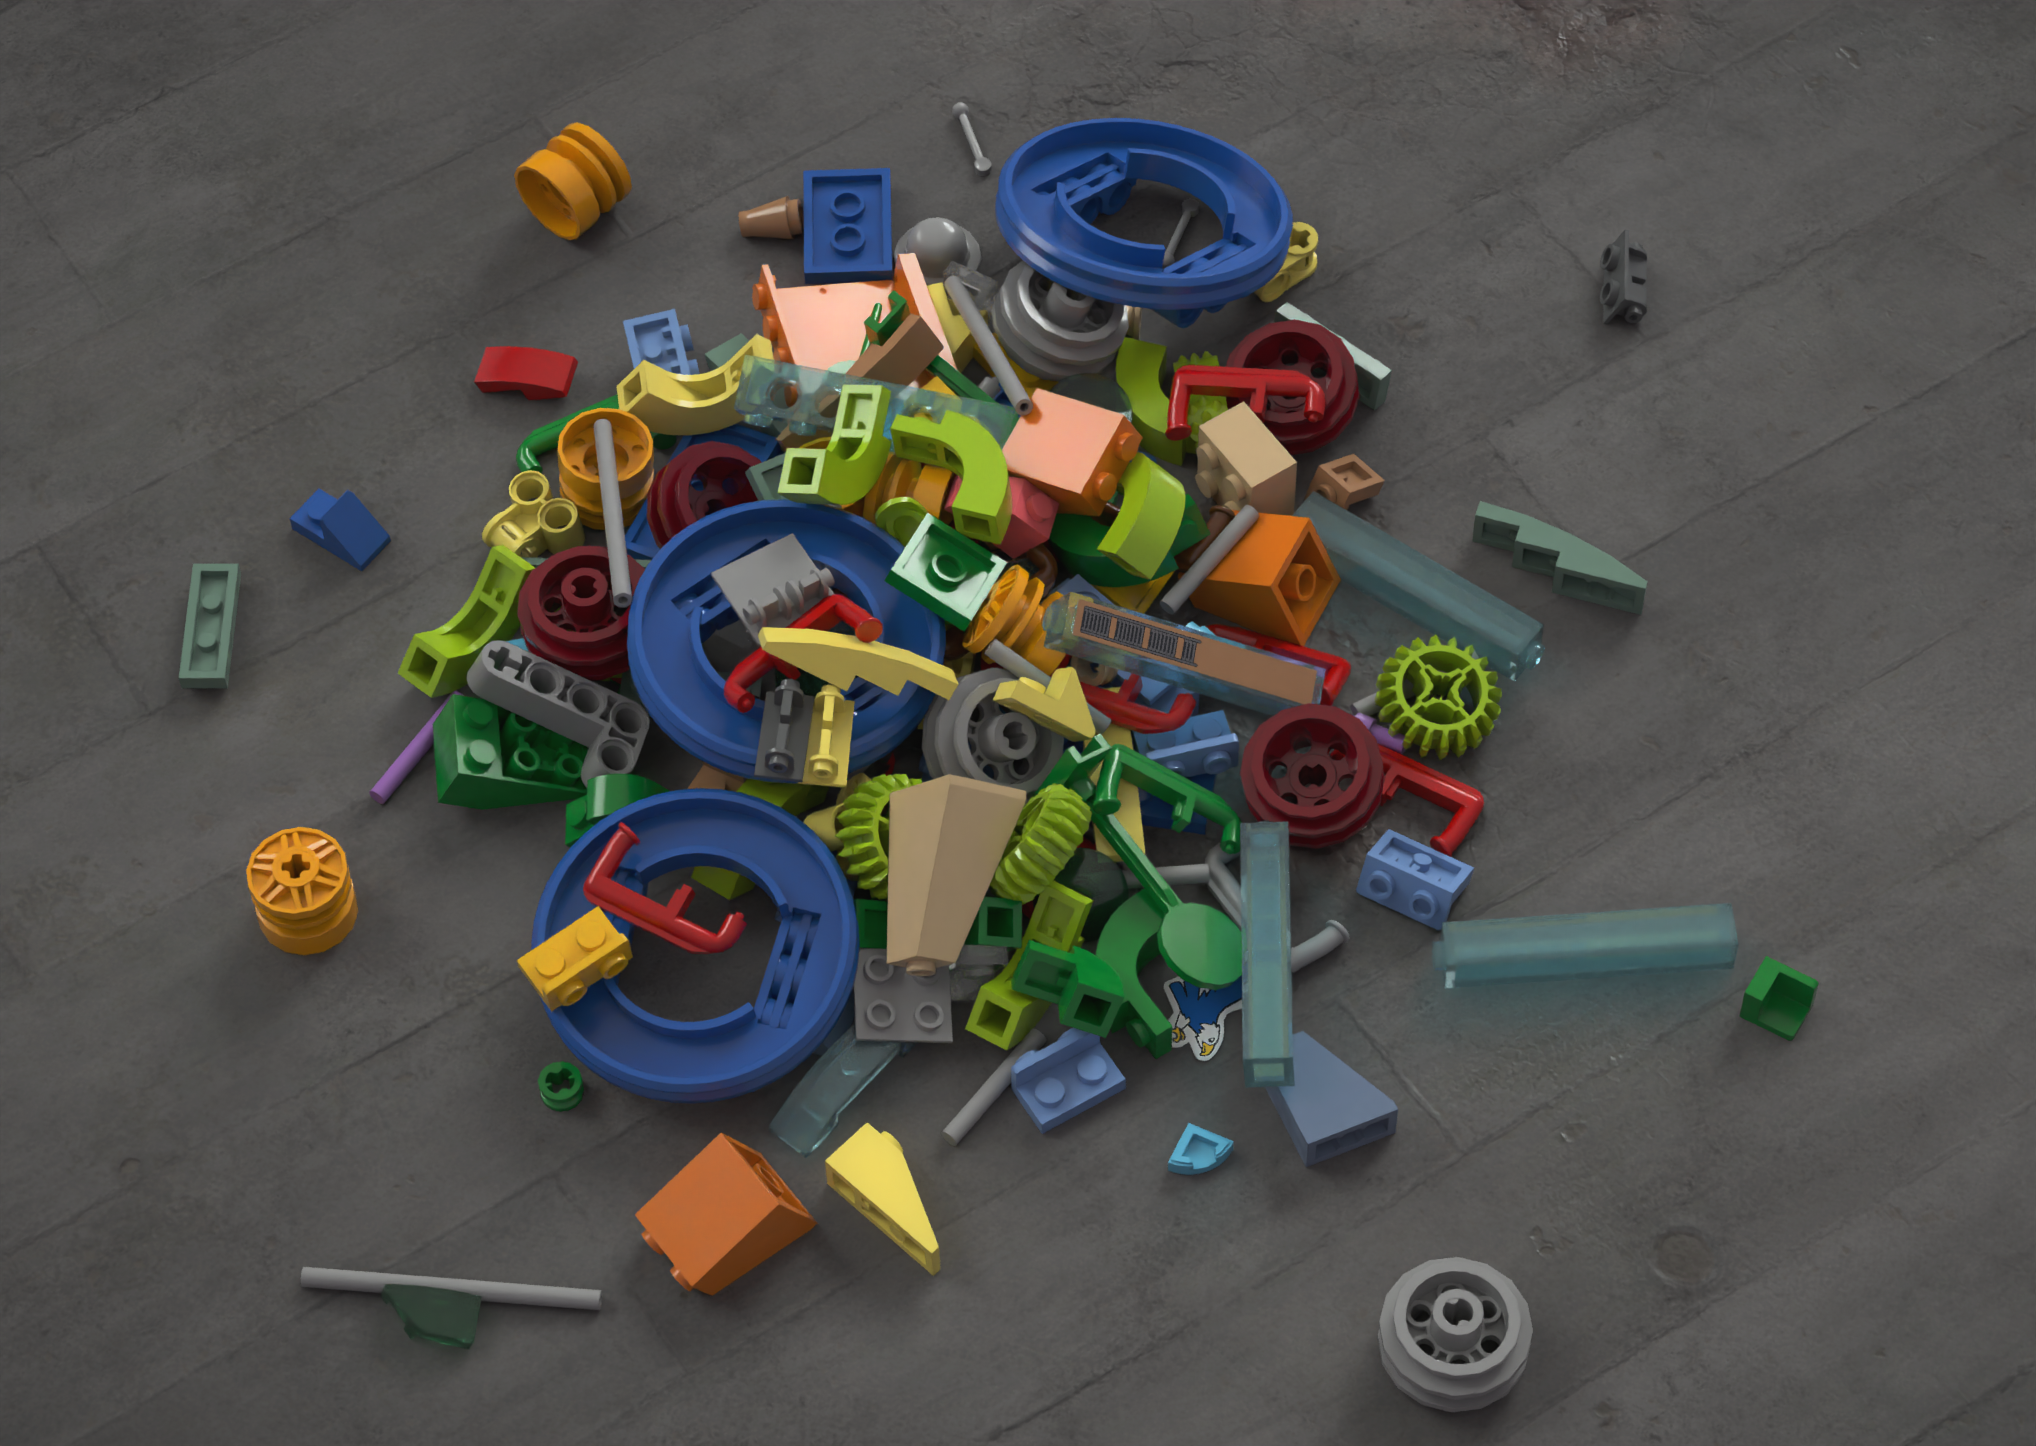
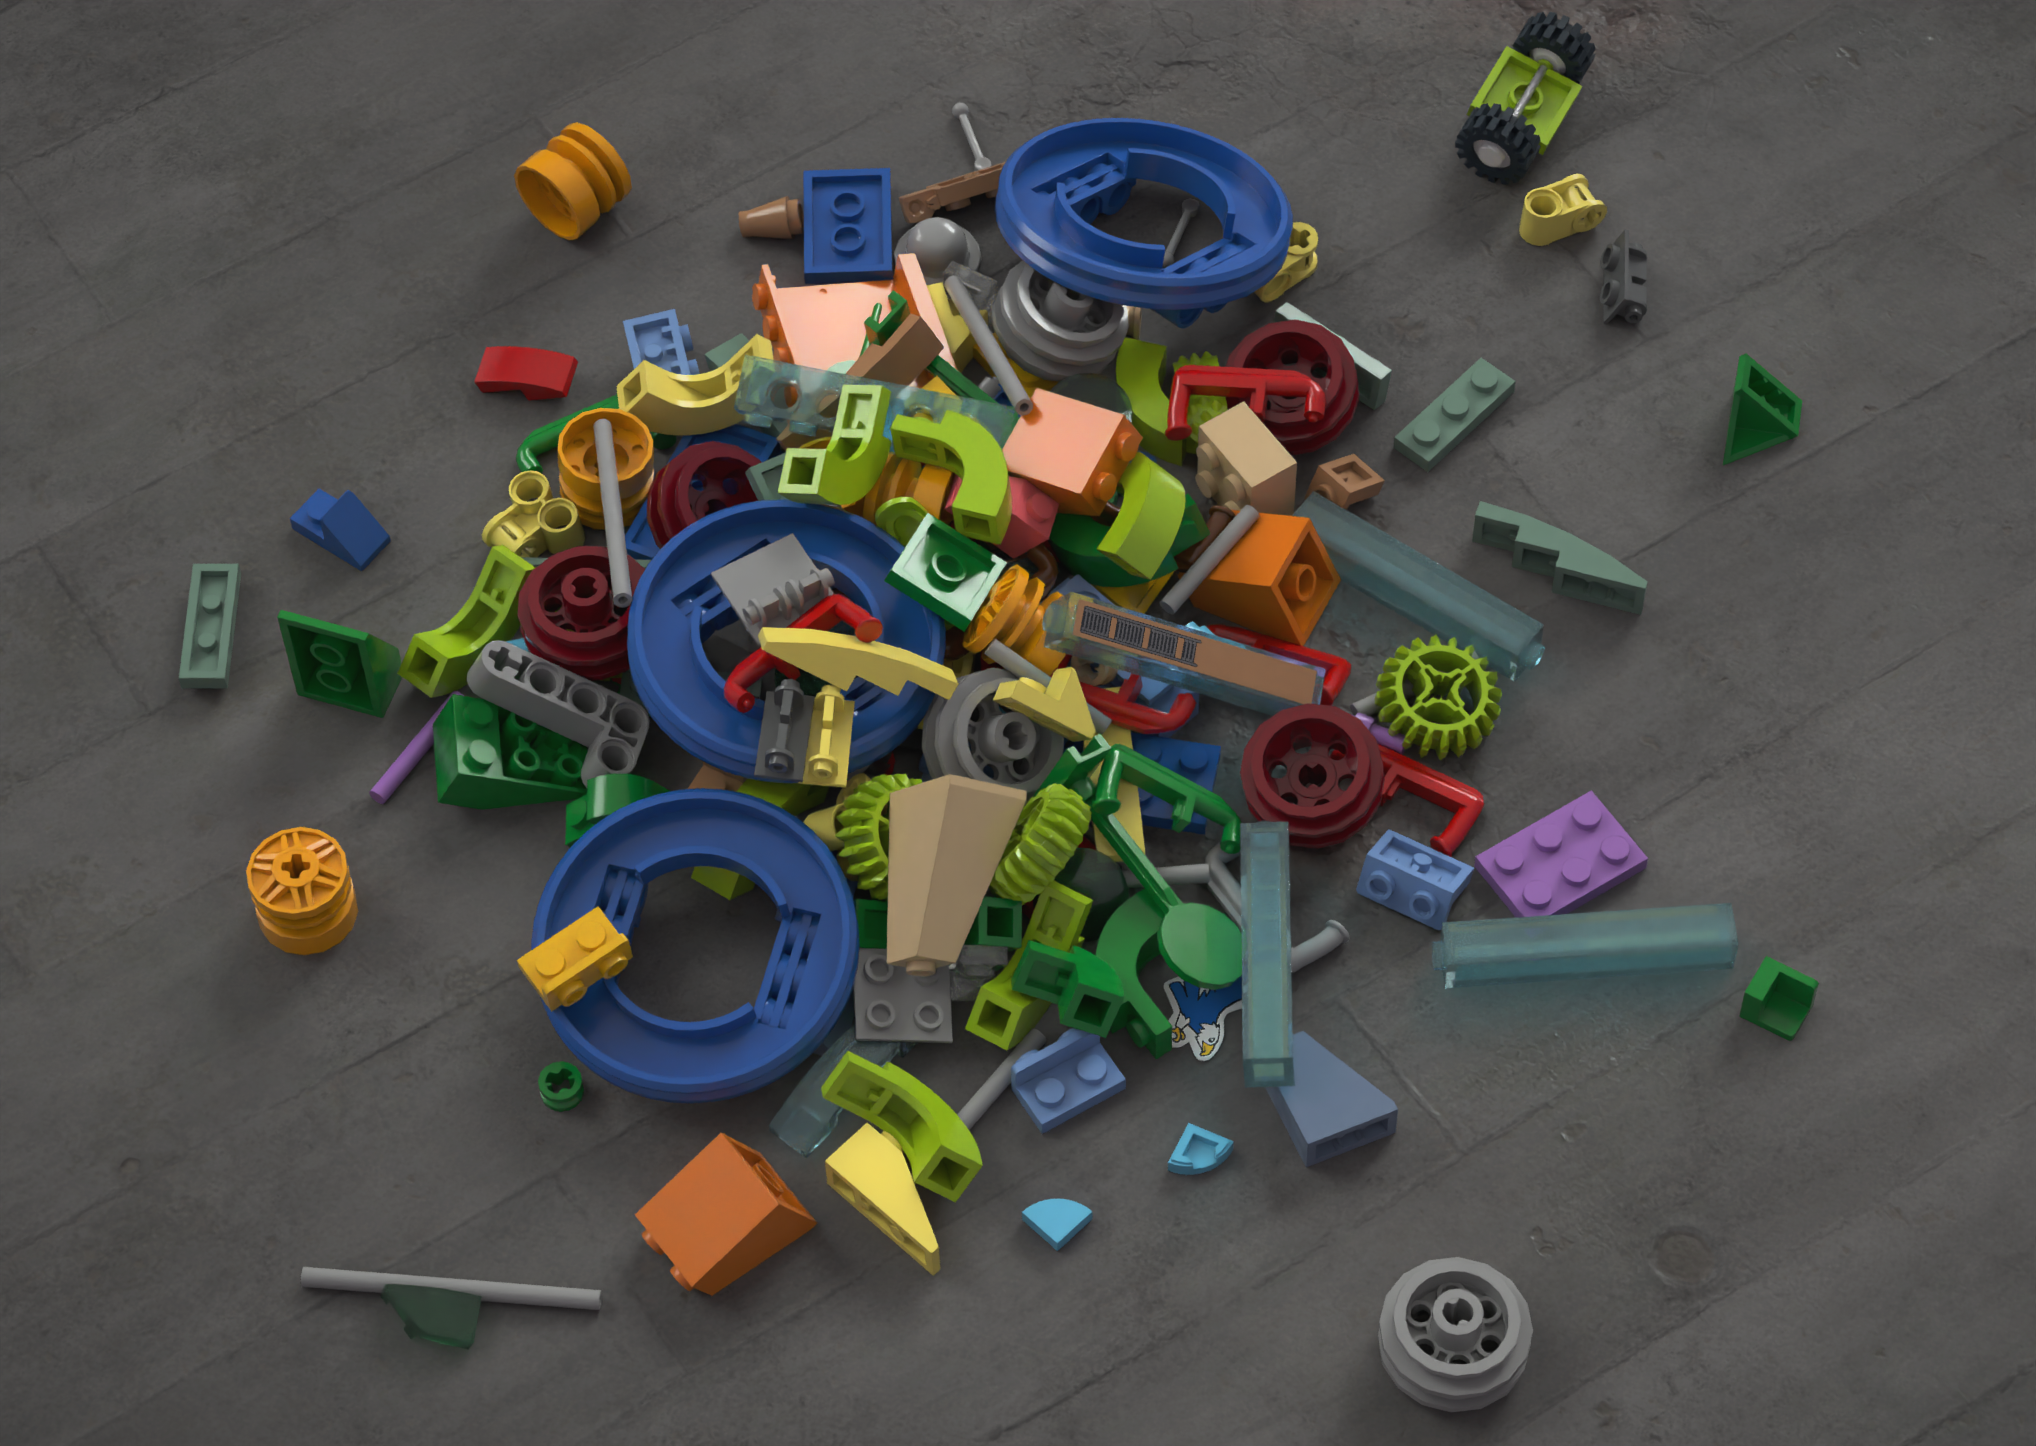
(340, 664): none -> green slope
(649, 915): red piece -> none
(929, 1131): none -> lime arch
(950, 193): none -> medium nougat hinge
(1057, 1220): none -> medium azure tile
(1193, 749): medium blue bracket -> none
(1454, 414): none -> sand green plate
(1525, 98): none -> plate
(1558, 211): none -> light yellow piece
(1561, 860): none -> medium lavender plate
(1760, 412): none -> green slope

